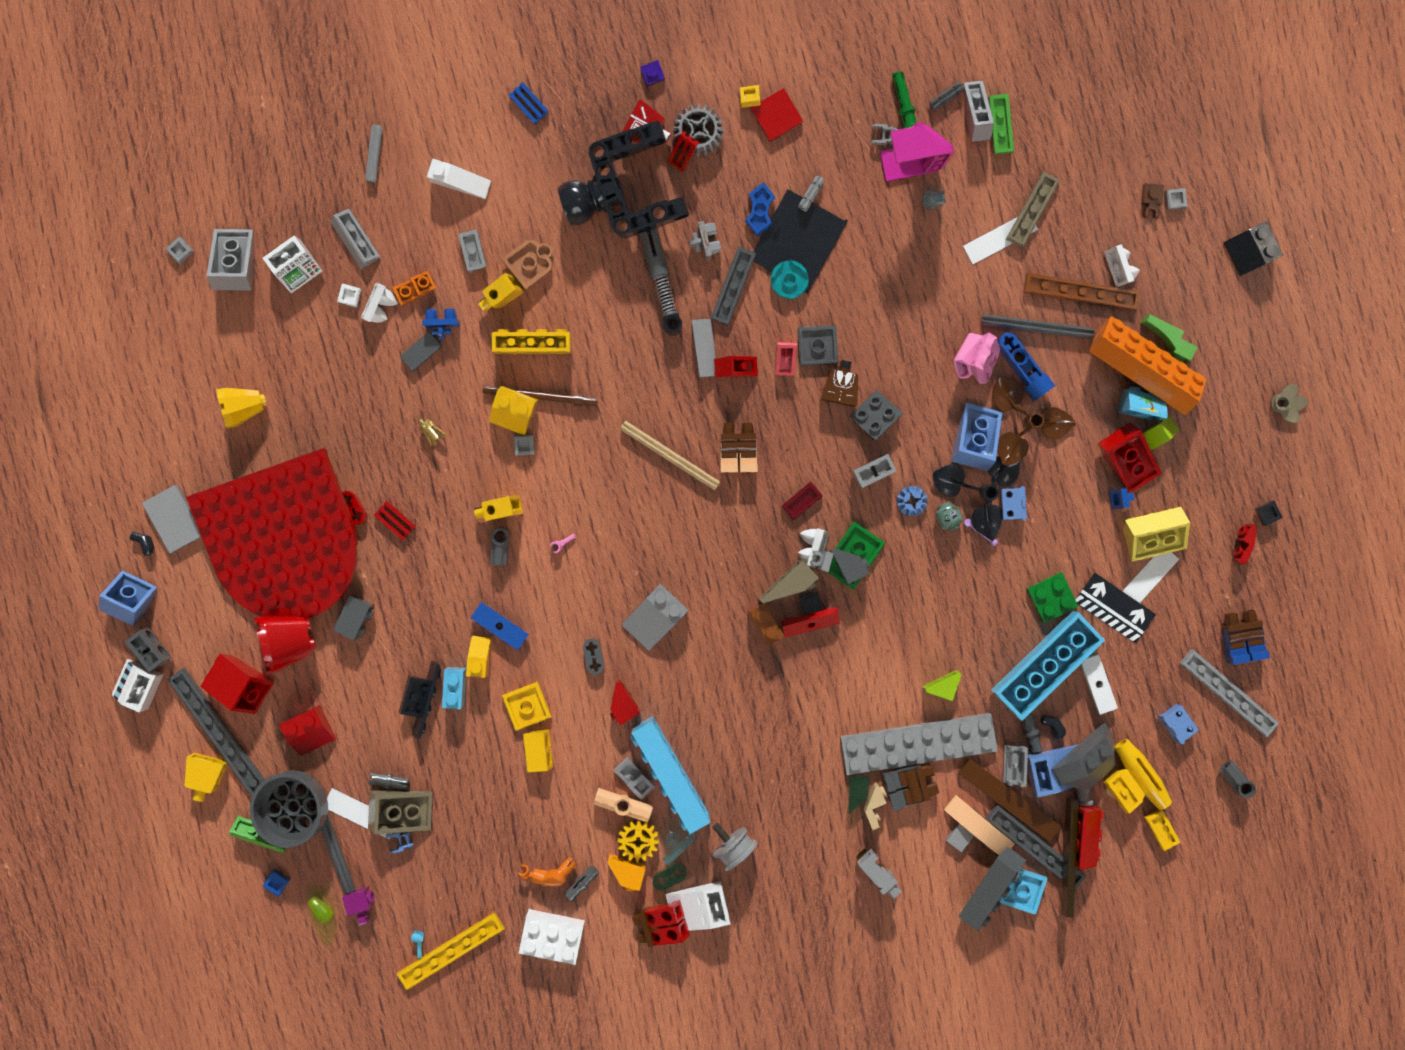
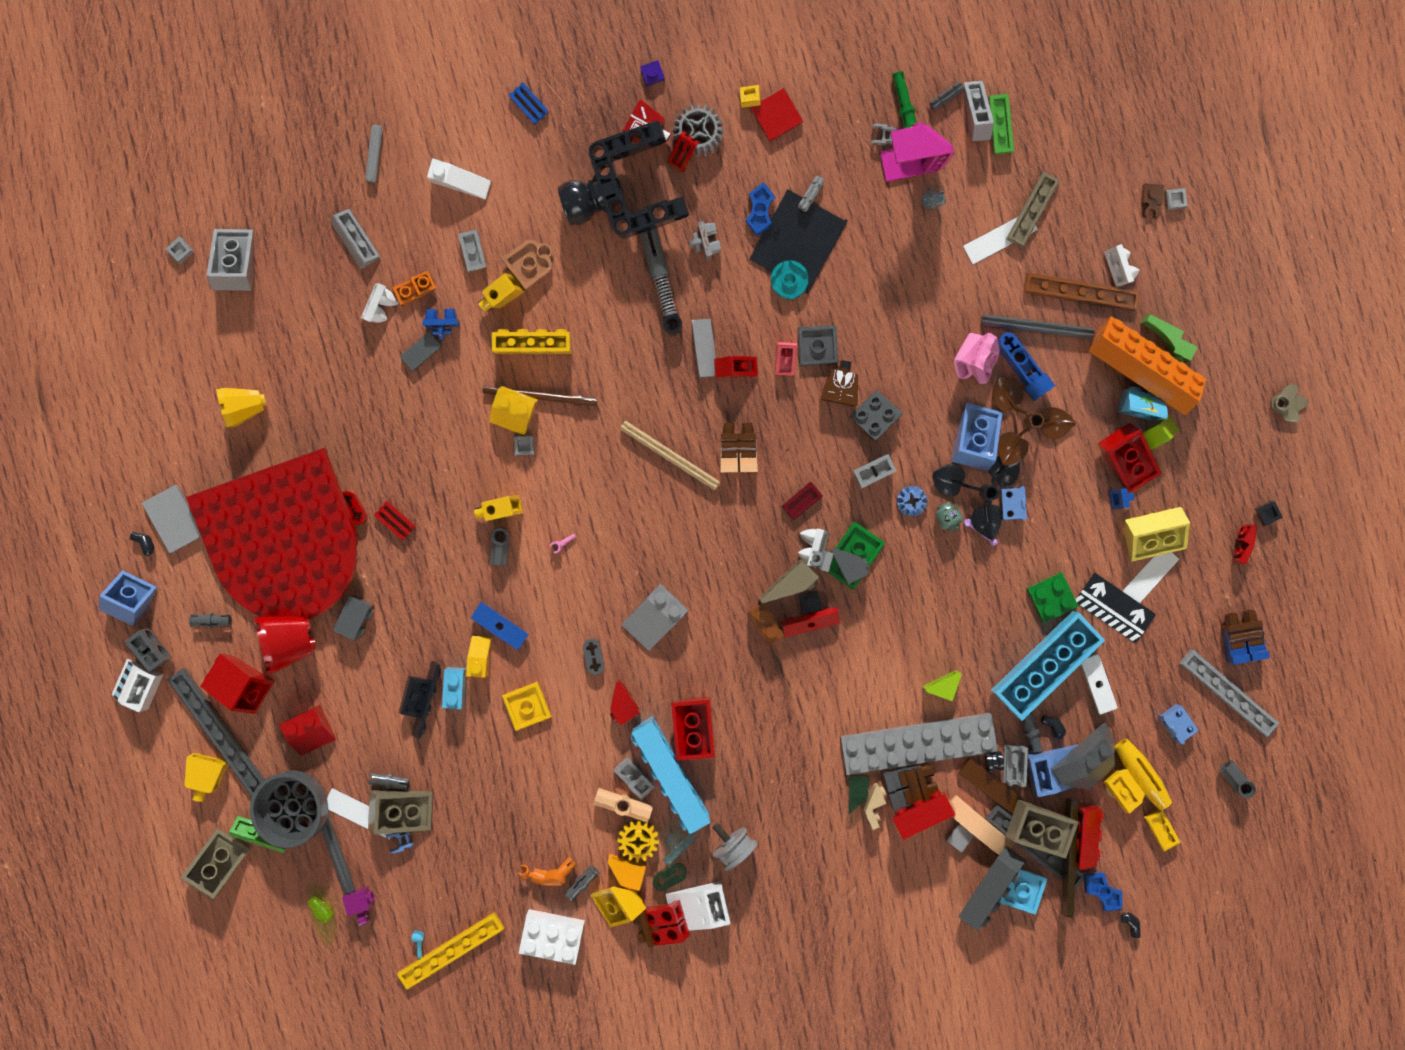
(210, 620): none -> dark grey pin
(215, 864): none -> dark tan slope
(276, 882): blue tile -> none
(292, 264): white slope -> none
(349, 295): white tile -> none
(430, 431): pearl gold piece -> none
(538, 751): yellow hinge -> none
(618, 905): none -> yellow slope
(693, 729): none -> red slope
(733, 286): dark grey tile -> none
(878, 873): light grey hips -> none
(923, 814): none -> red slope
(994, 761): none -> black wheel
(1041, 829): none -> dark tan slope
(1084, 797): light grey bush -> none
(1096, 884): none -> blue tile
(1133, 922): none -> black arm
(1253, 248): black slope -> none

